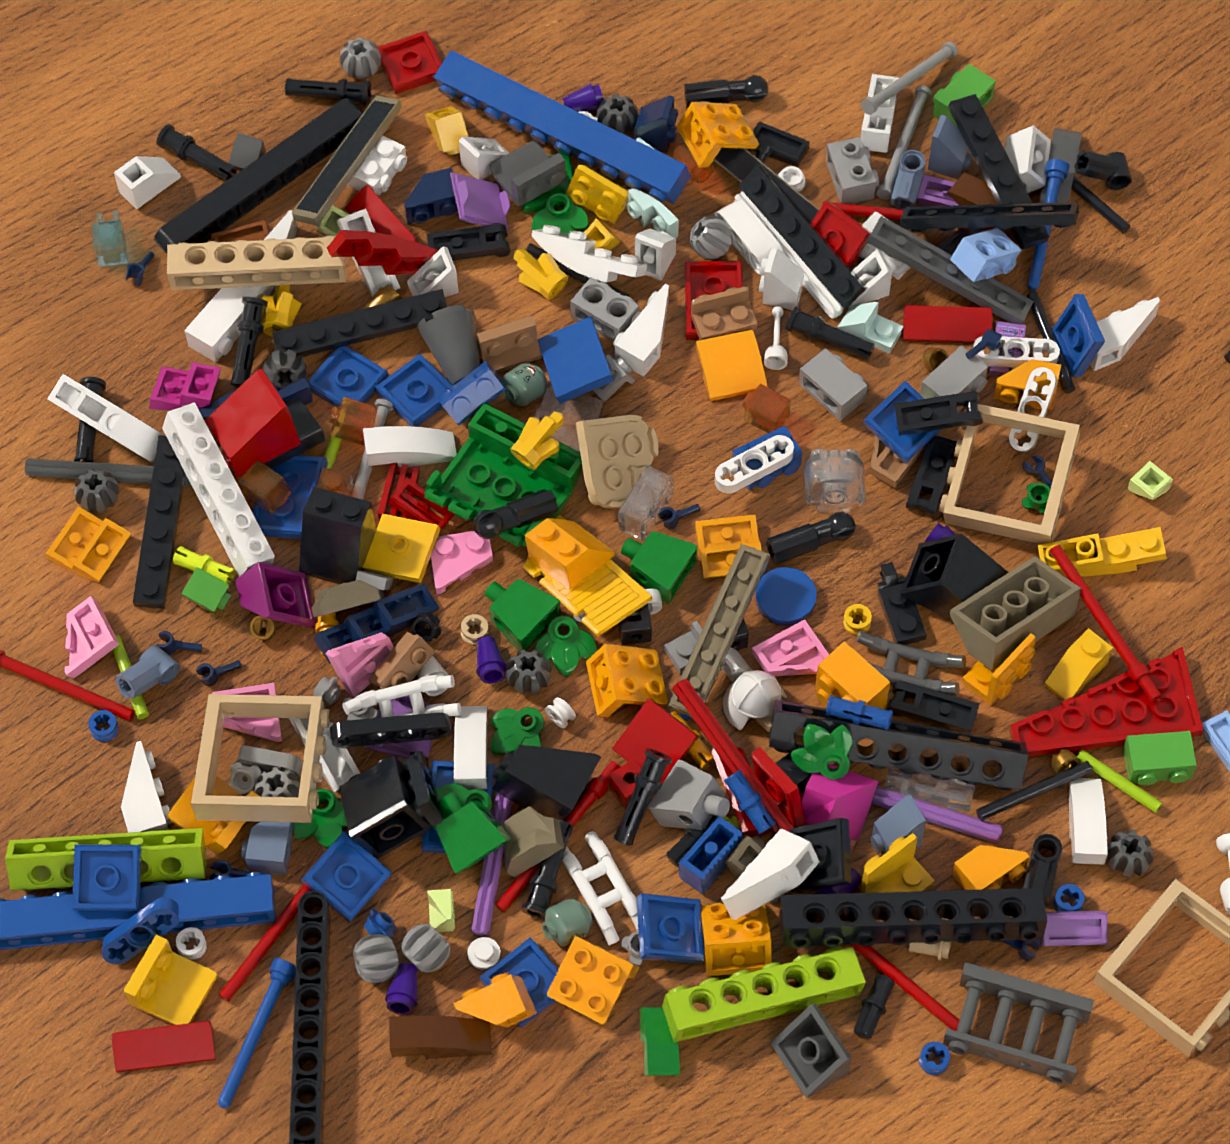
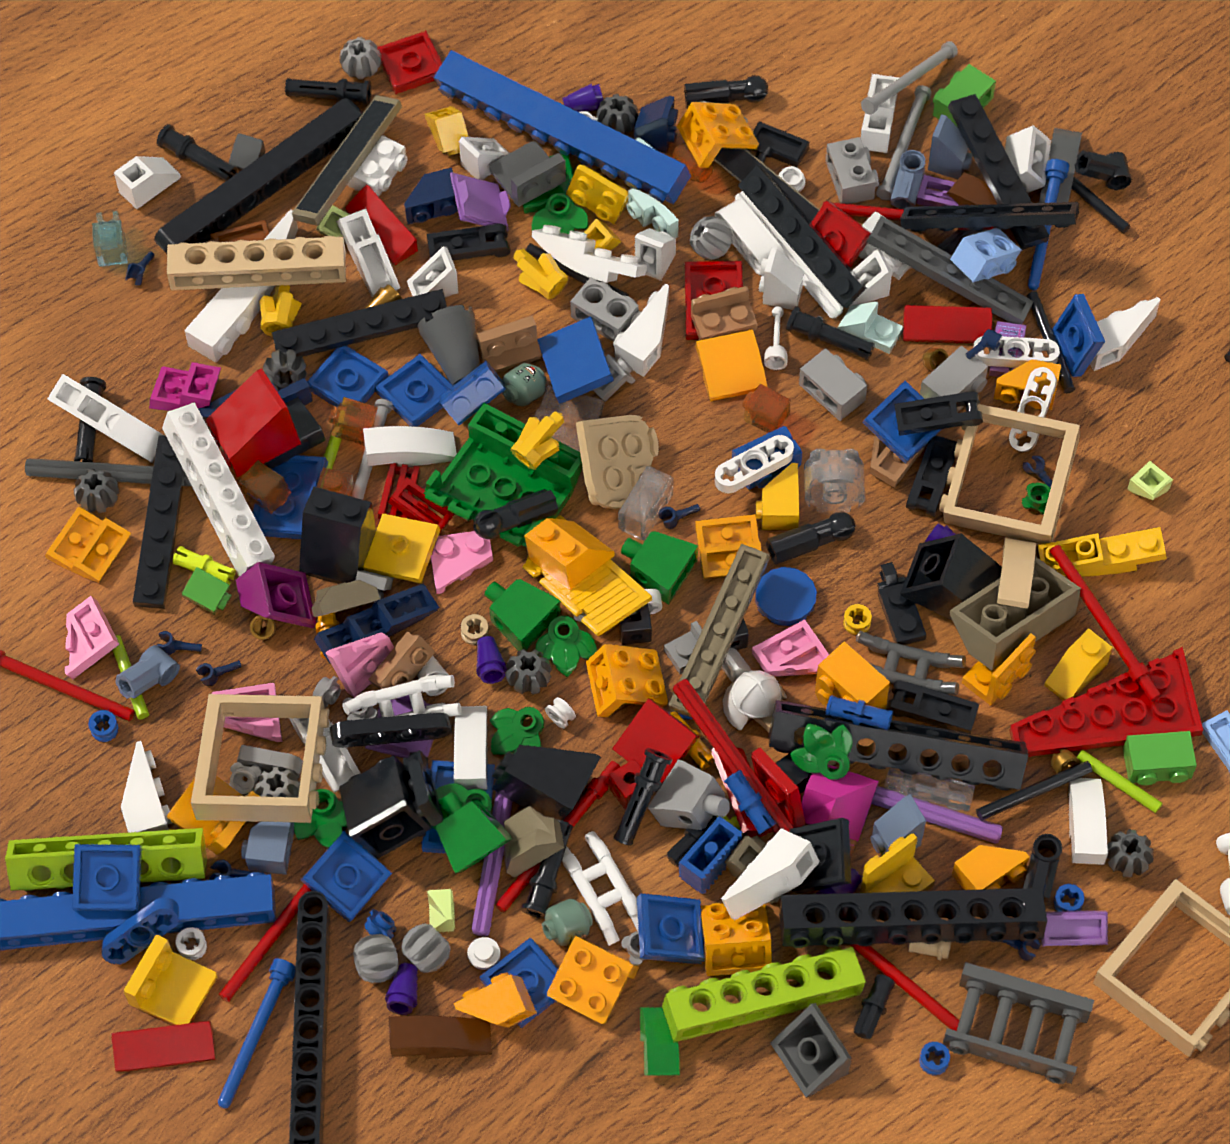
(250, 328): black pin -> none
(393, 253): red slope -> none
(420, 629): black plate -> none
(780, 501): none -> yellow slope
(1016, 573): none -> tan slope

